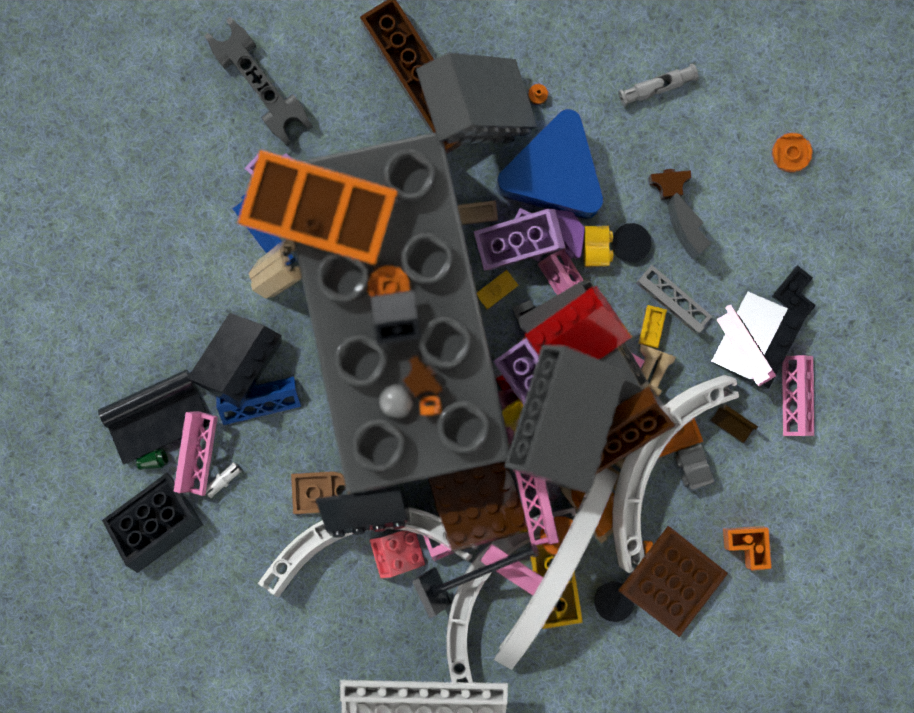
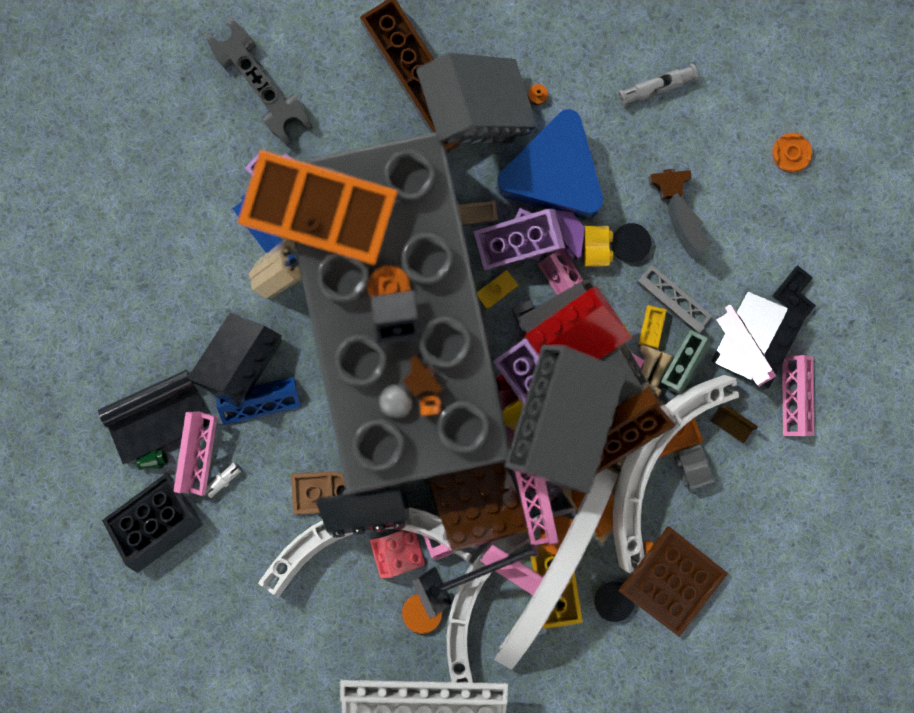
(416, 616): none -> orange tile
(686, 362): none -> sand green brick
(753, 542): orange brick -> none

